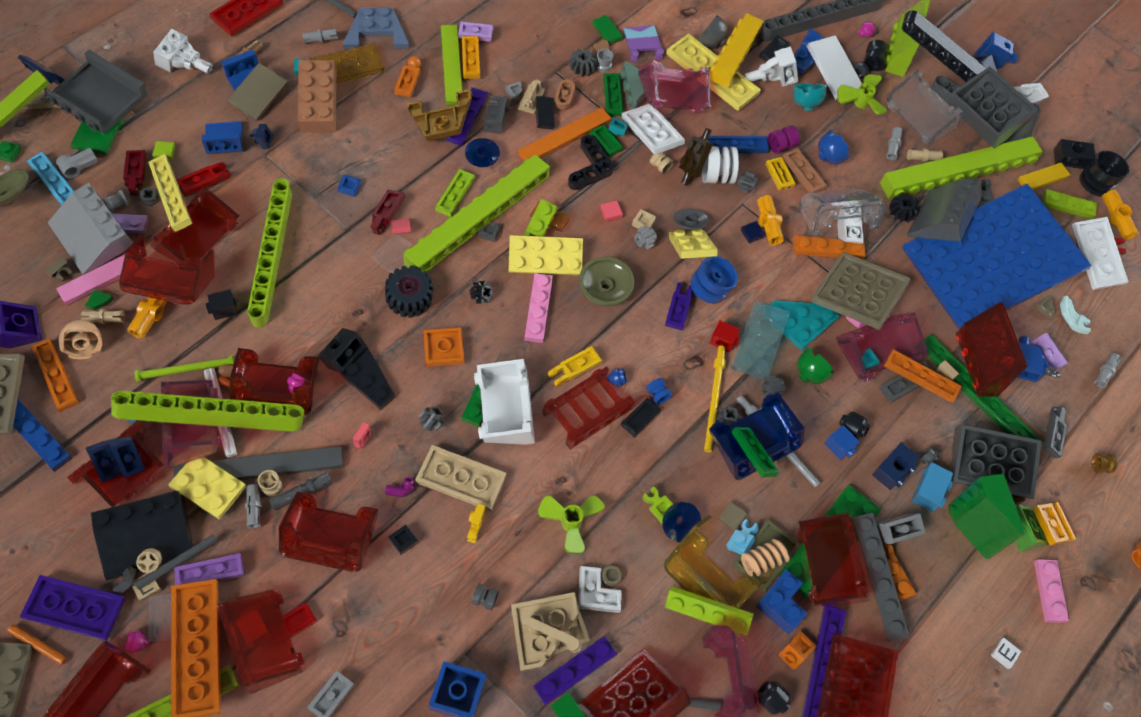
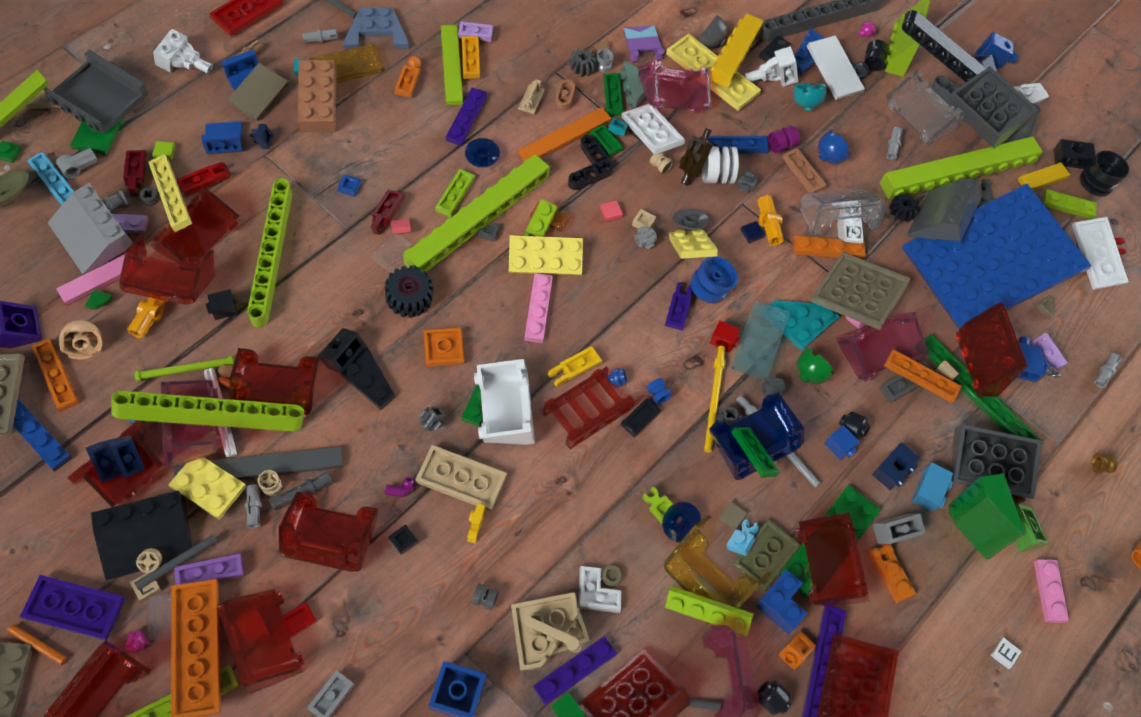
(33, 65): dark blue slope -> none
(57, 267): dark tan tile -> none
(103, 316): tan pin -> none
(126, 582): dark grey tile -> none
(295, 381): dark pink plate -> none
(362, 435): coral tile -> none
(443, 121): pearl gold wing -> none
(481, 292): black gear -> none
(495, 115): dark grey hinge -> none
(514, 90): light grey tile -> none
(544, 112): black tile -> none
(553, 510): lime piece -> none
(606, 273): olive dish -> none
(607, 29): green tile -> none
(764, 556): light nougat piece -> none
(777, 174): yellow tile -> none
(864, 95): lime piece -> none
(869, 359): teal tile -> none
(880, 577): dark grey plate -> none
(924, 155): tan pin -> none
(929, 455): dark grey plate -> none
(1054, 523): light orange plate -> none
(1055, 432): dark grey hinge -> none
(1073, 319): light aqua piece -> none
(1120, 214): light orange piece -> none

